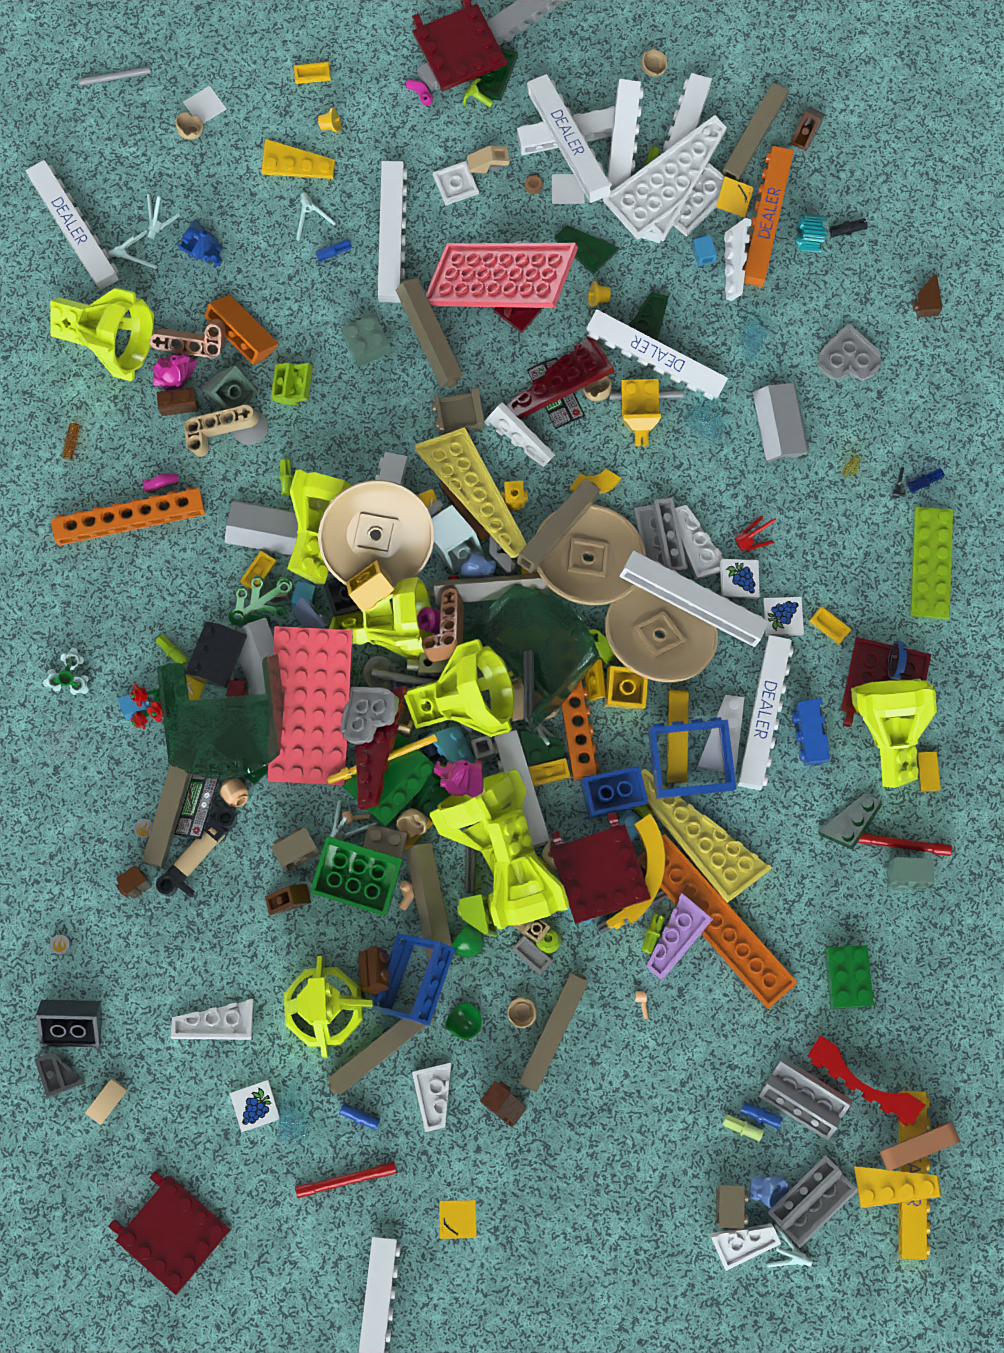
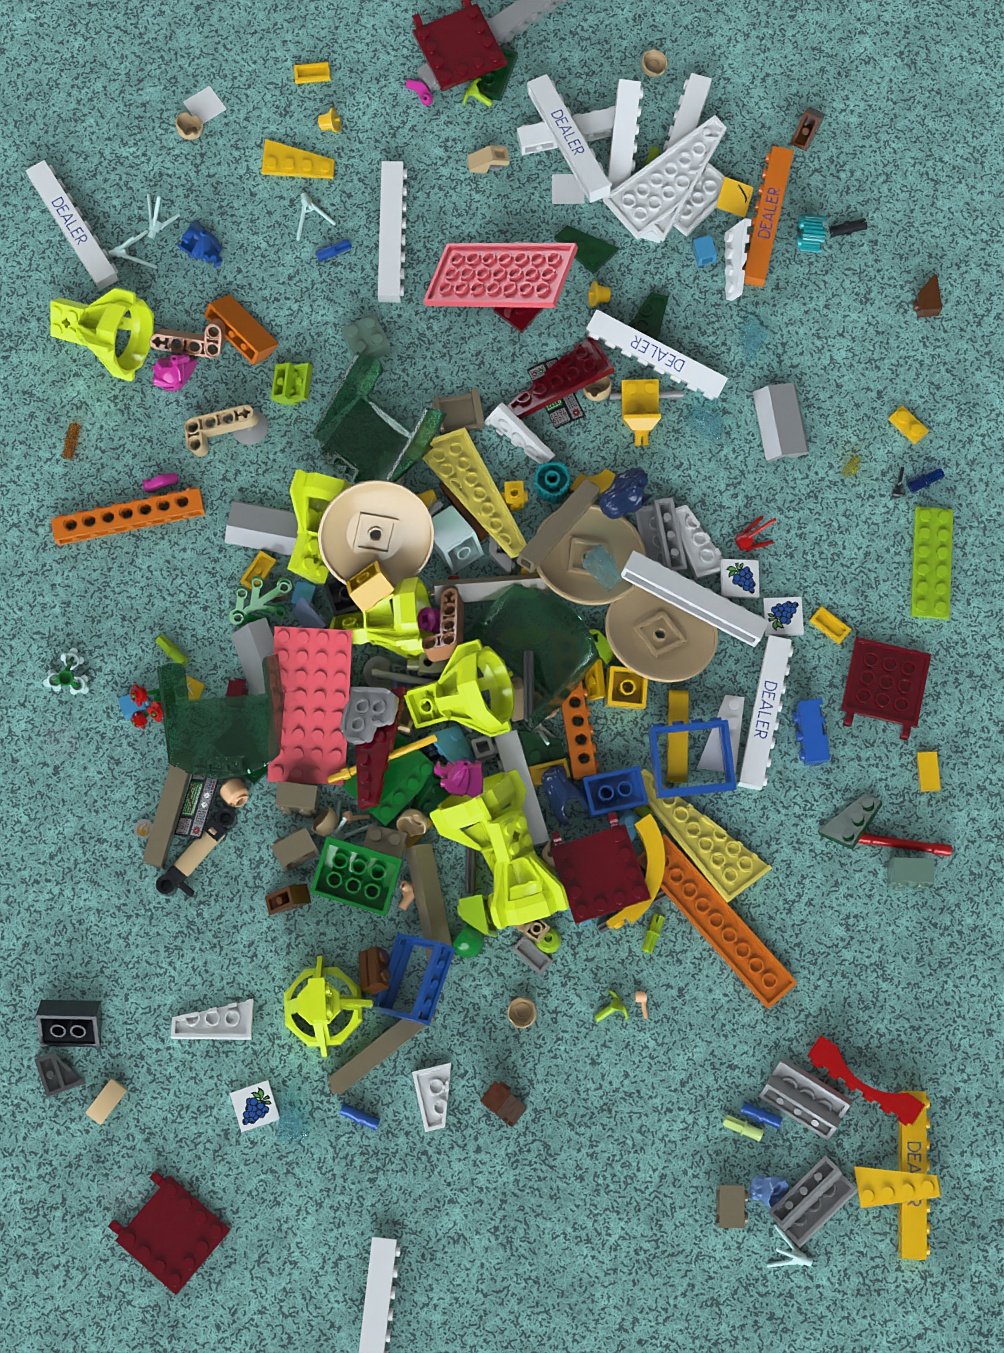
(60, 944): light grey tile -> none
(114, 76): light grey bar -> none
(133, 882): reddish brown brick -> none
(177, 401): reddish brown brick -> none
(215, 654): black slope -> none
(229, 388): sand green slope -> none
(285, 476): lime axle -> none
(298, 799): none -> dark tan brick
(325, 823): none -> tan hair
(363, 437): none -> clear green windscreen
(376, 1172): red piece -> none
(429, 333): dark tan brick -> none
(455, 183): white tile -> none
(457, 1219): yellow sticker -> none
(464, 1021): green helmet -> none
(478, 566): medium blue hair -> none
(533, 184): medium nougat tile -> none
(552, 472): none -> teal brick
(553, 1032): dark tan brick -> none
(560, 790): none -> dark blue hair
(602, 567): none -> clear light blue slope
(616, 1005): none -> lime plant
(625, 494): none -> dark blue hair
(681, 932): lavender wing -> none
(743, 1244): white wing -> none
(755, 132): dark tan brick -> none
(848, 977): green brick -> none
(849, 355): light grey plate -> none
(896, 718): neon yellow plate -> none
(897, 660): tile -> none
(908, 425): none -> yellow plate
(920, 1146): nougat beam -> none

